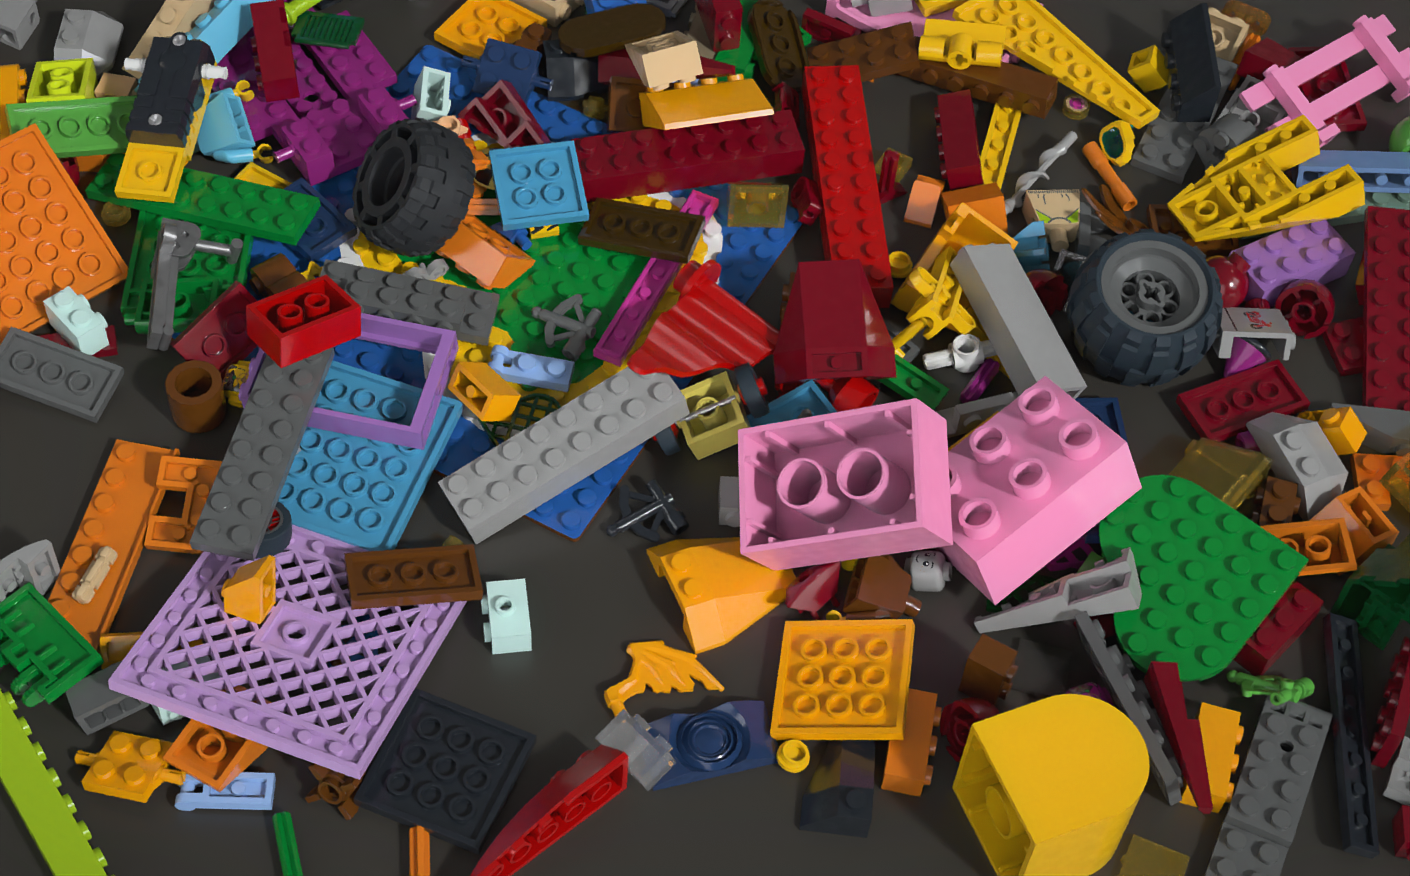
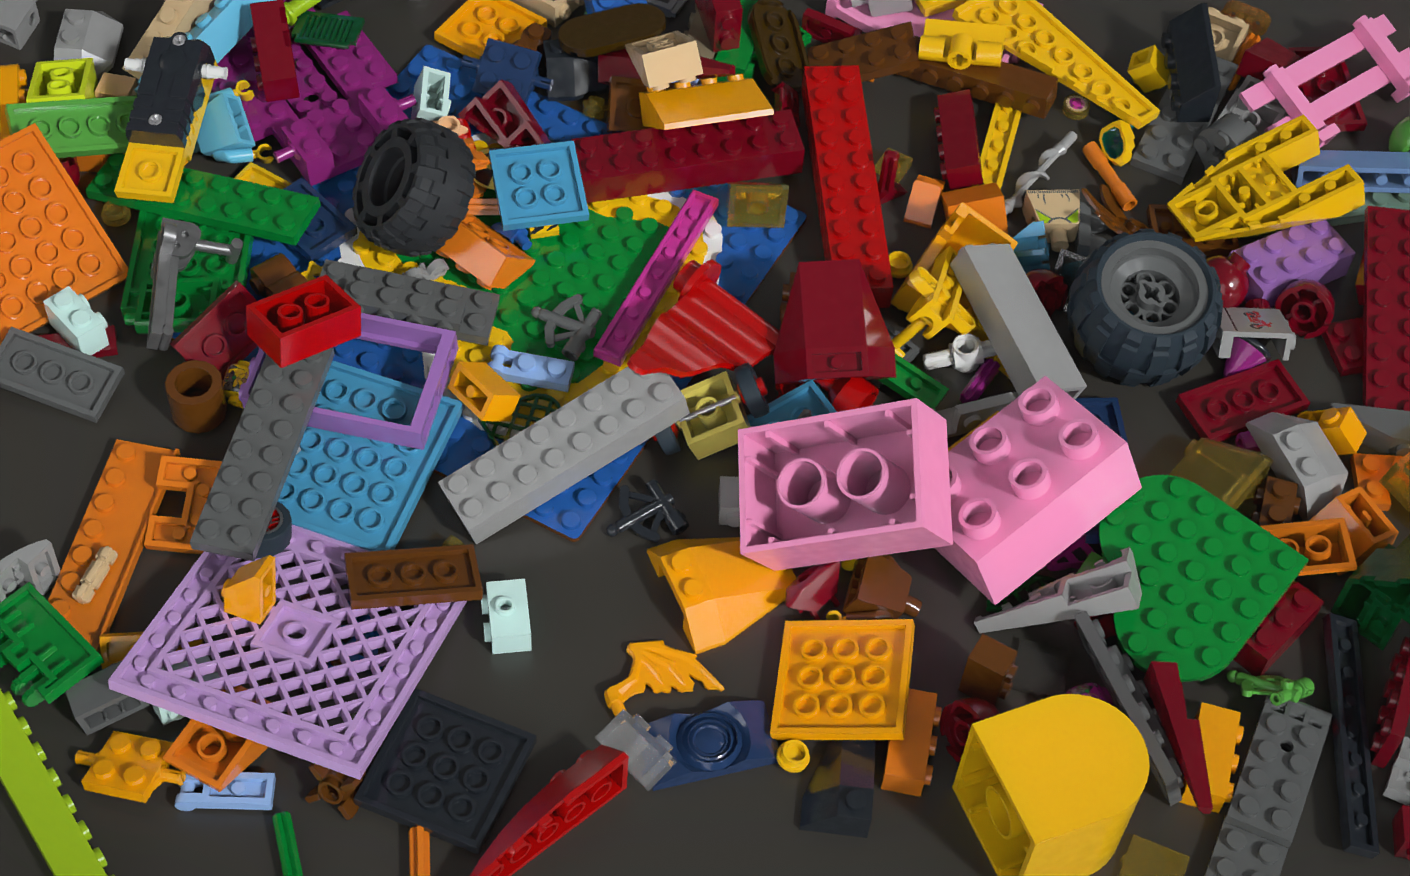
(642, 230): dark brown tile -> none
(807, 200): dark red piece -> none
(928, 570): light grey head -> none

